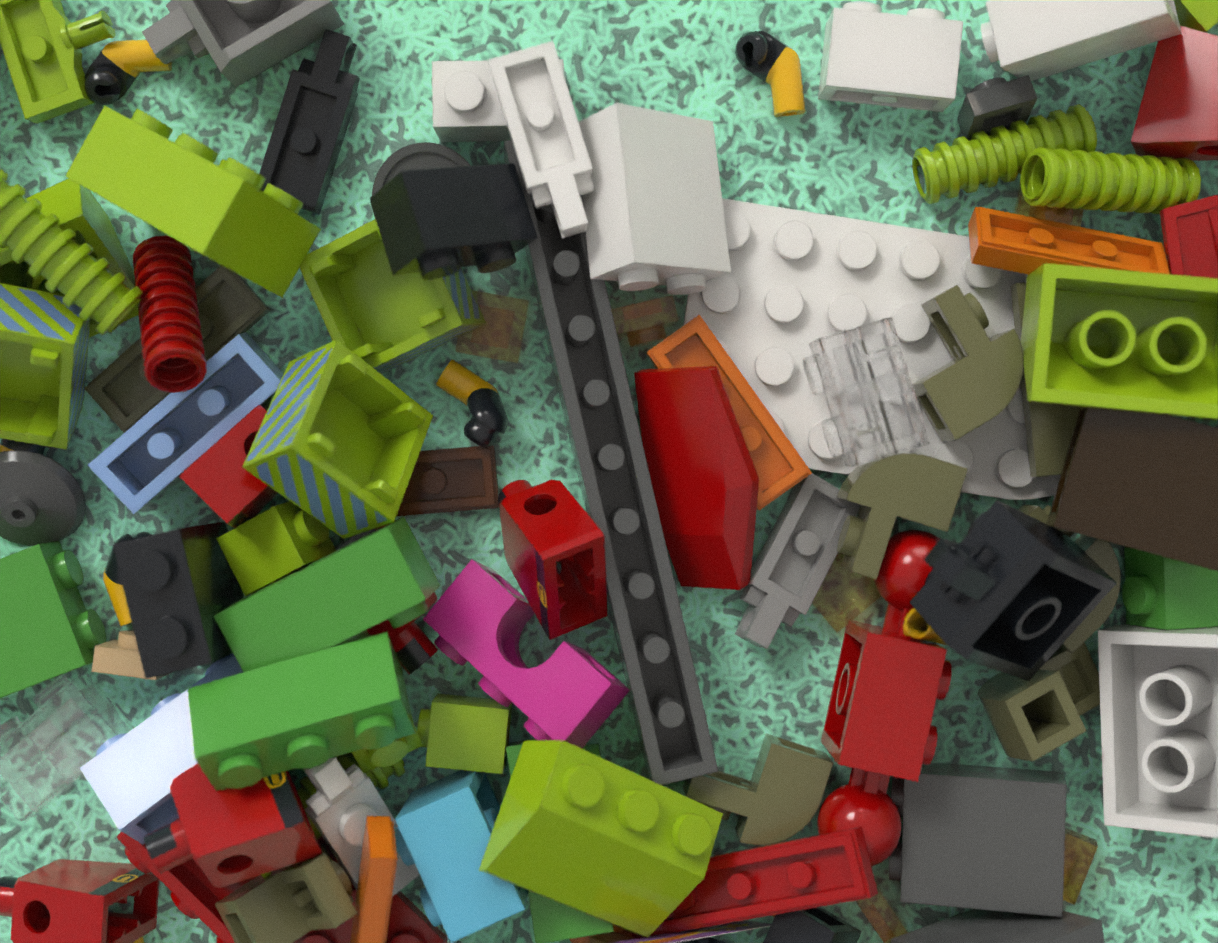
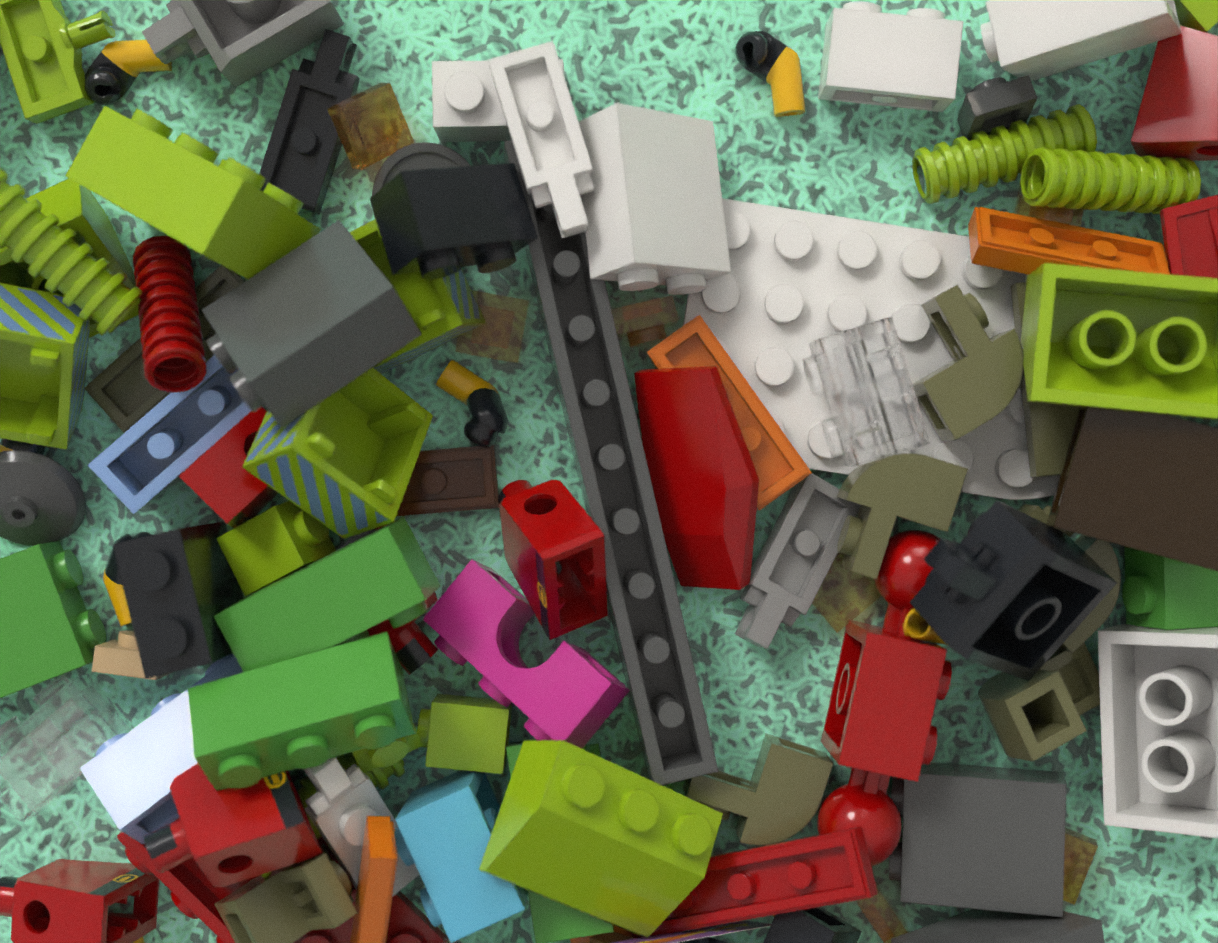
(308, 325): none -> dark grey brick
(370, 125): none -> clear orange tile

